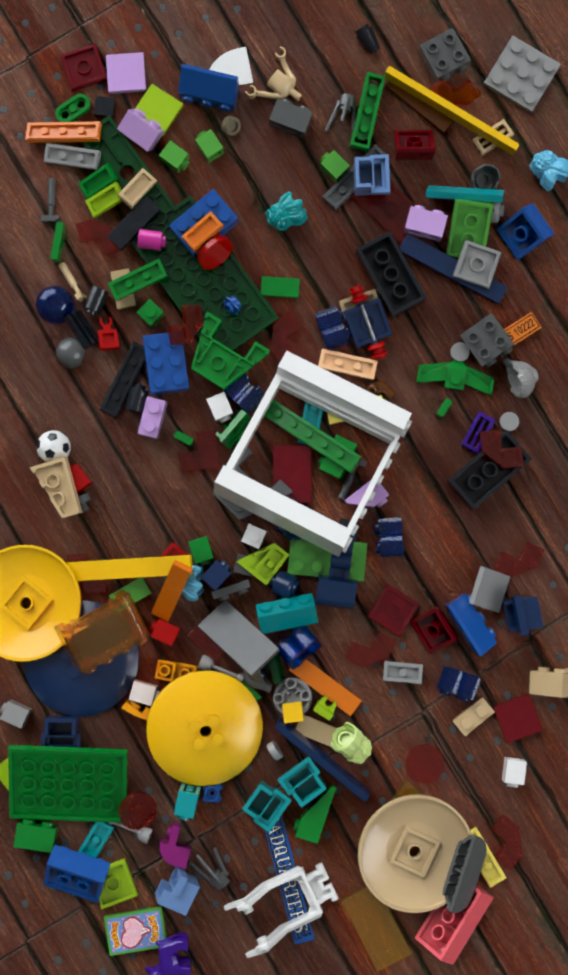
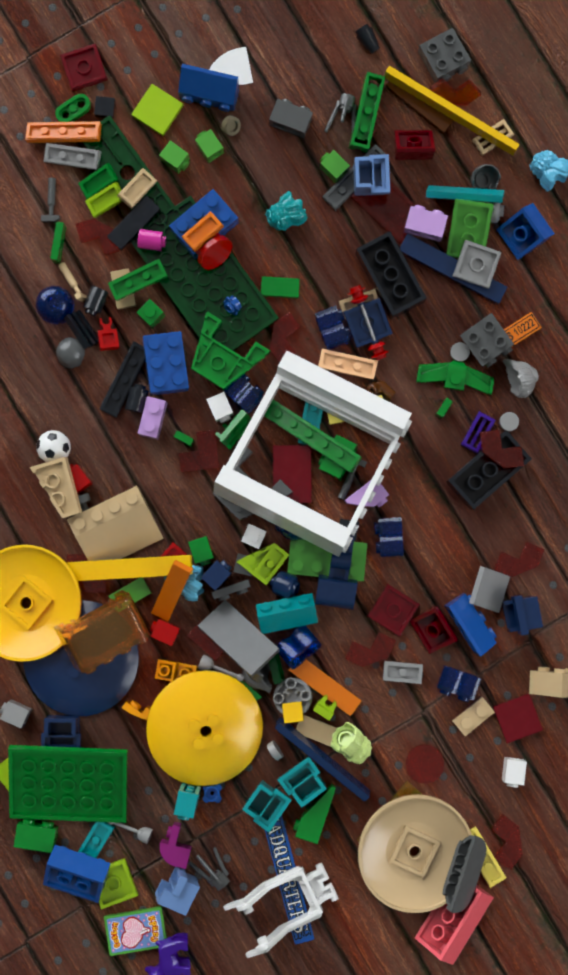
(116, 527): none -> tan slope
(126, 73): lavender tile -> none
(137, 810): clear red tile -> none
(141, 129): lavender brick -> none
(143, 692): white brick -> none
(192, 321): clear red tile -> none
(279, 82): tan piece -> none
(376, 928): clear yellow tile -> none
(521, 74): light grey plate -> none

